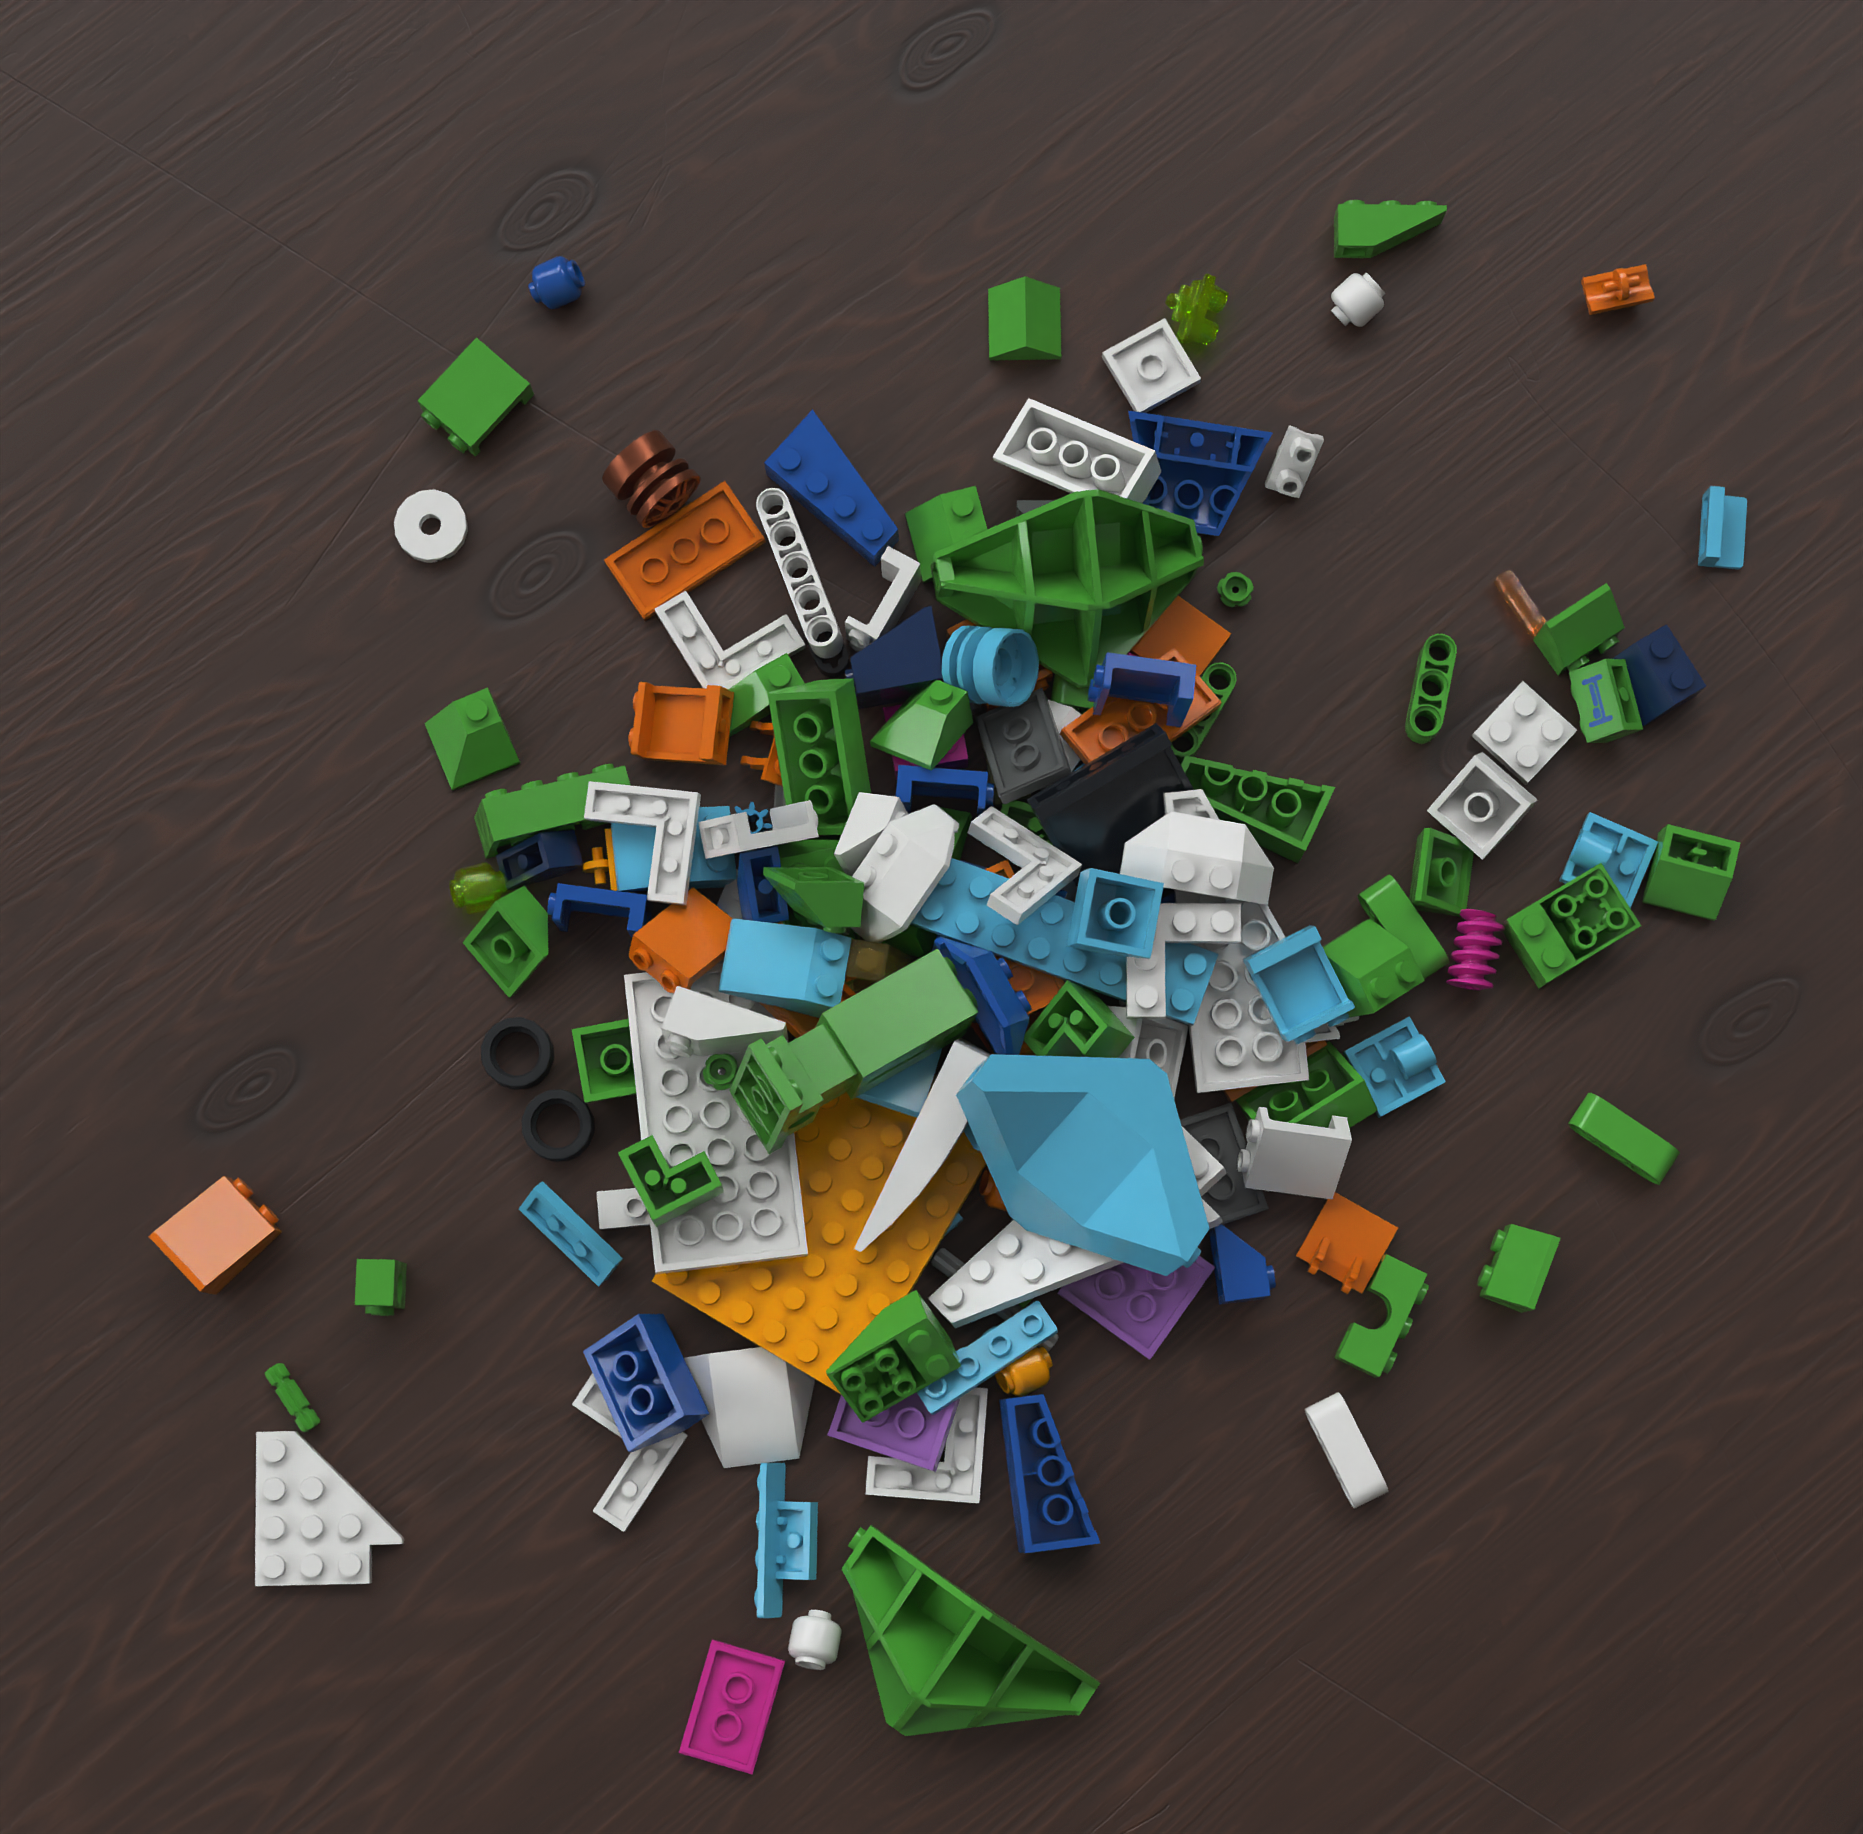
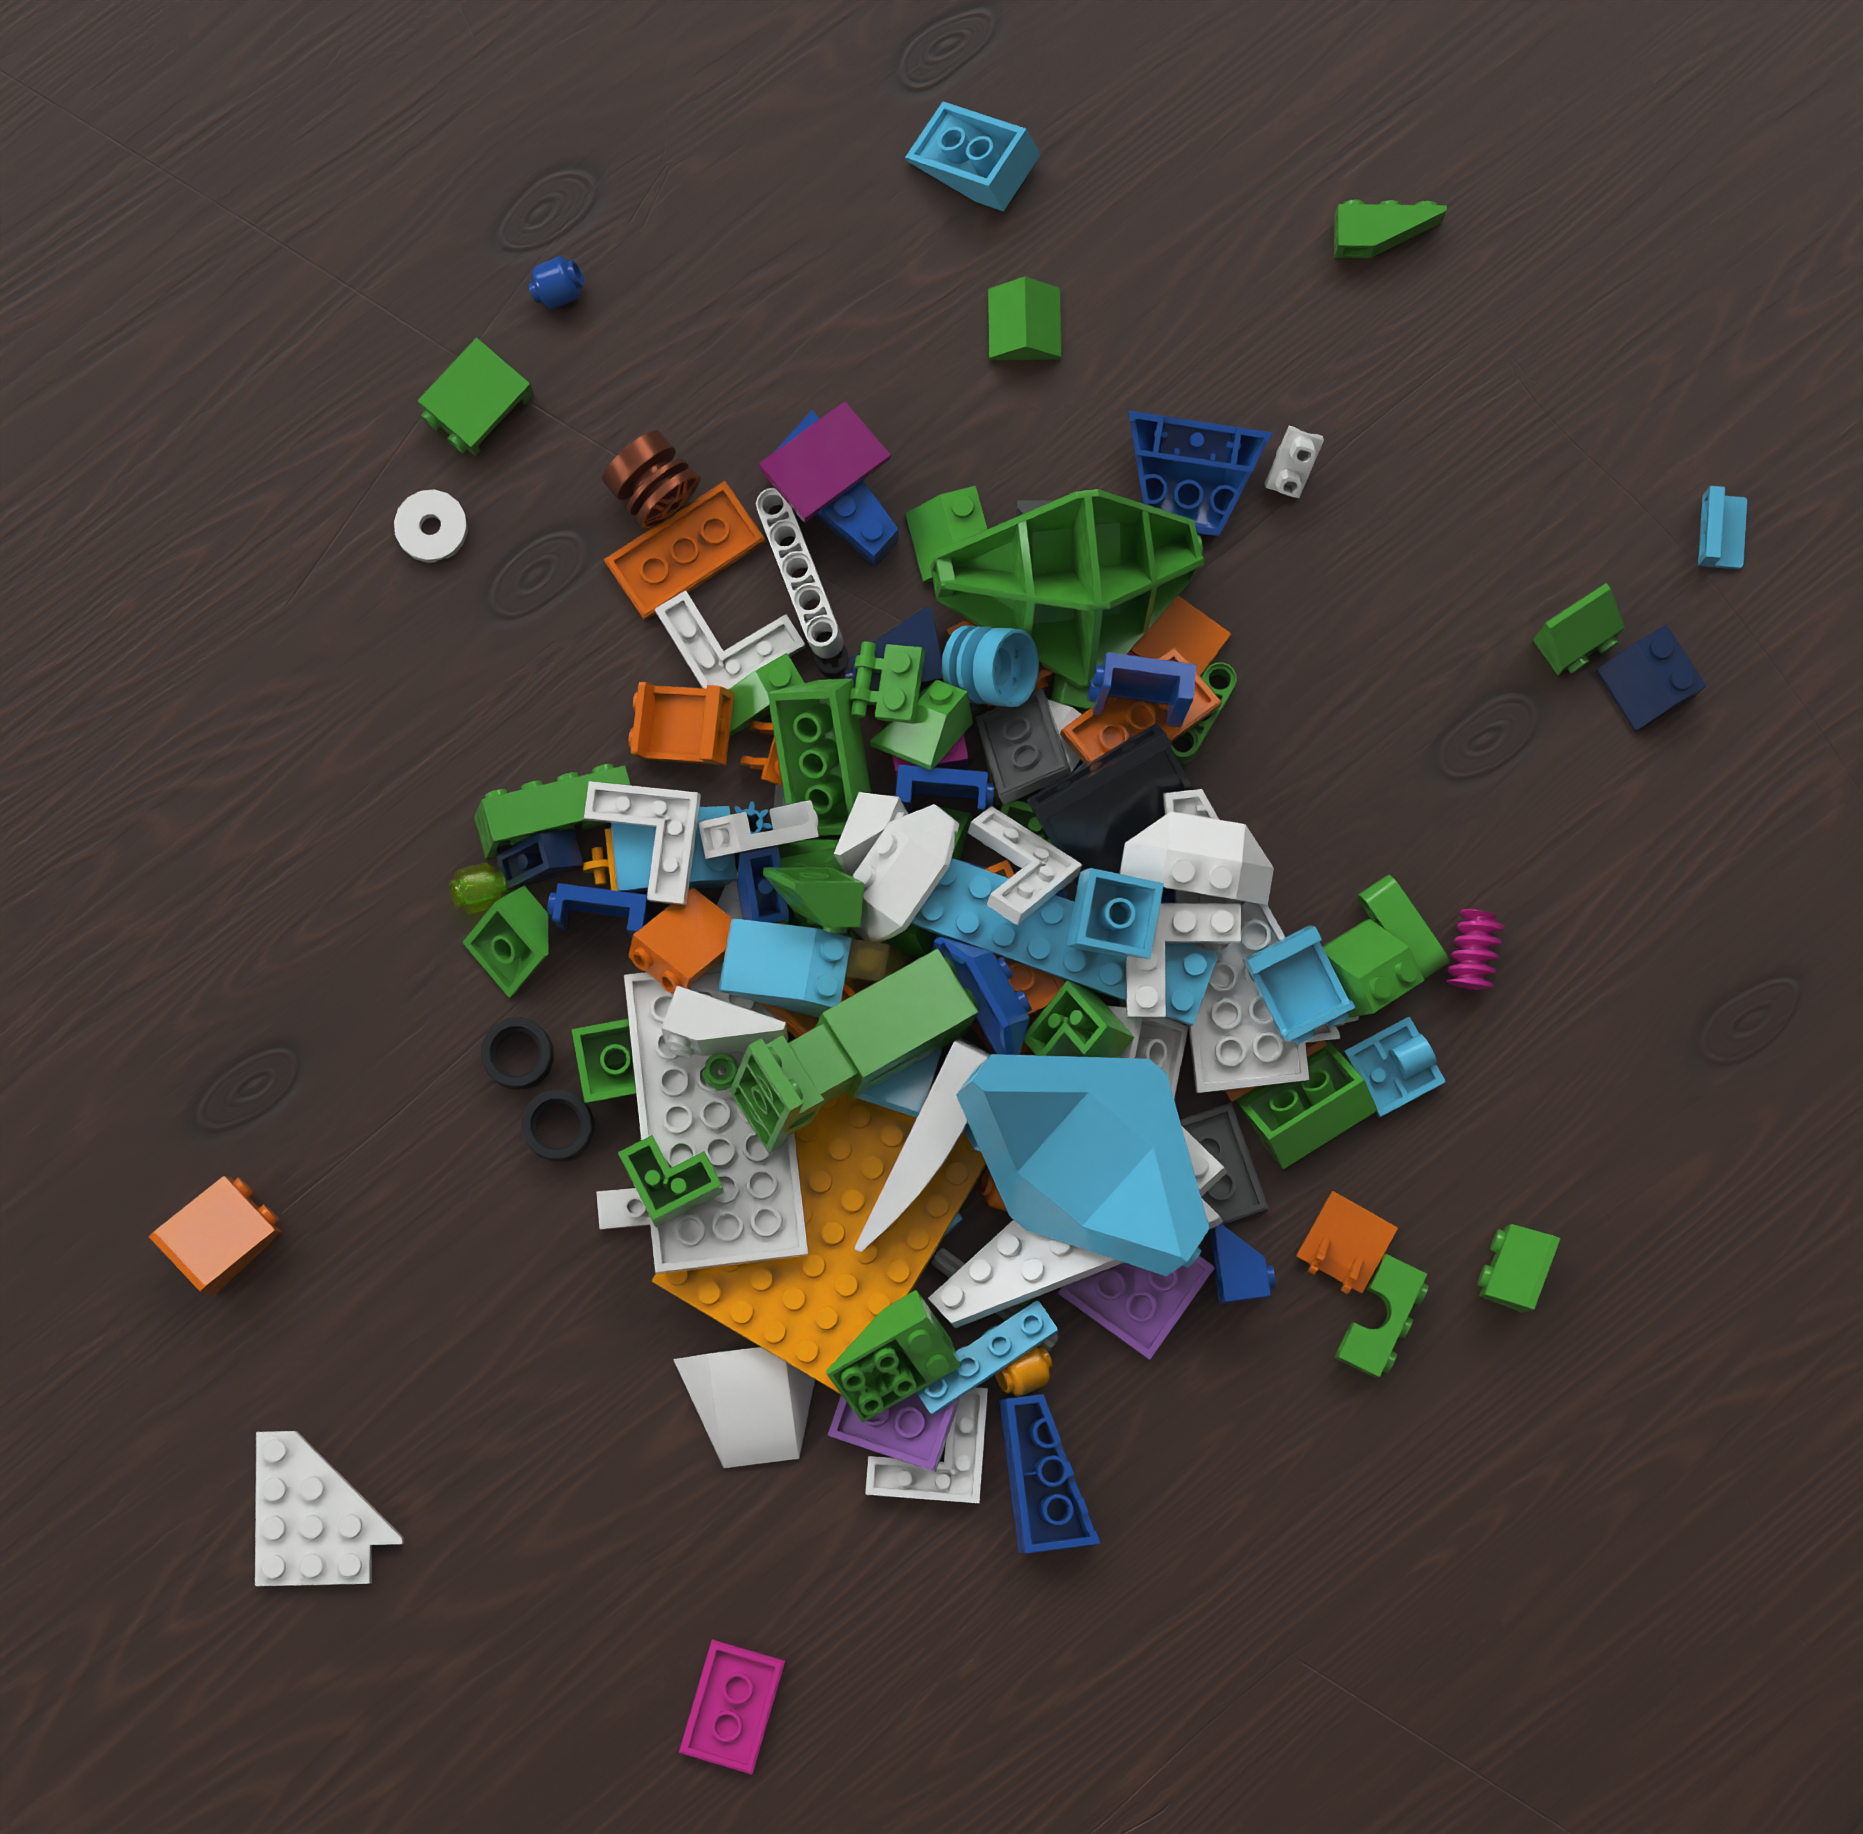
(292, 1397): bright green axle -> none
(380, 1286): bright green brick -> none
(471, 739): bright green slope -> none
(570, 1233): medium azure plate -> none
(640, 1470): white plate -> none
(645, 1381): blue slope -> none
(784, 1542): medium azure bracket -> none
(814, 1640): white head -> none
(824, 461): none -> magenta tile
(899, 682): none -> bright green plate
(905, 579): white panel -> none
(944, 1654): bright green panel -> none
(975, 154): none -> medium azure slope
(1076, 454): white slope -> none
(1151, 367): white plate -> none
(1191, 308): clear neon green hips -> none
(1237, 580): bright green plate -> none
(1274, 809): bright green wedge -> none
(1294, 1156): white panel -> none
(1346, 1450): white beam -> none
(1357, 299): white head -> none
(1439, 673): bright green beam -> none
(1440, 873): bright green slope -> none
(1482, 805): white slope -> none
(1520, 602): clear orange axle -> none
(1524, 733): white plate -> none
(1569, 925): bright green slope -> none
(1605, 701): bright green brick -> none
(1617, 289): orange hips -> none
(1619, 849): medium azure plate -> none
(1623, 1138): bright green beam -> none
(1690, 872): bright green slope -> none

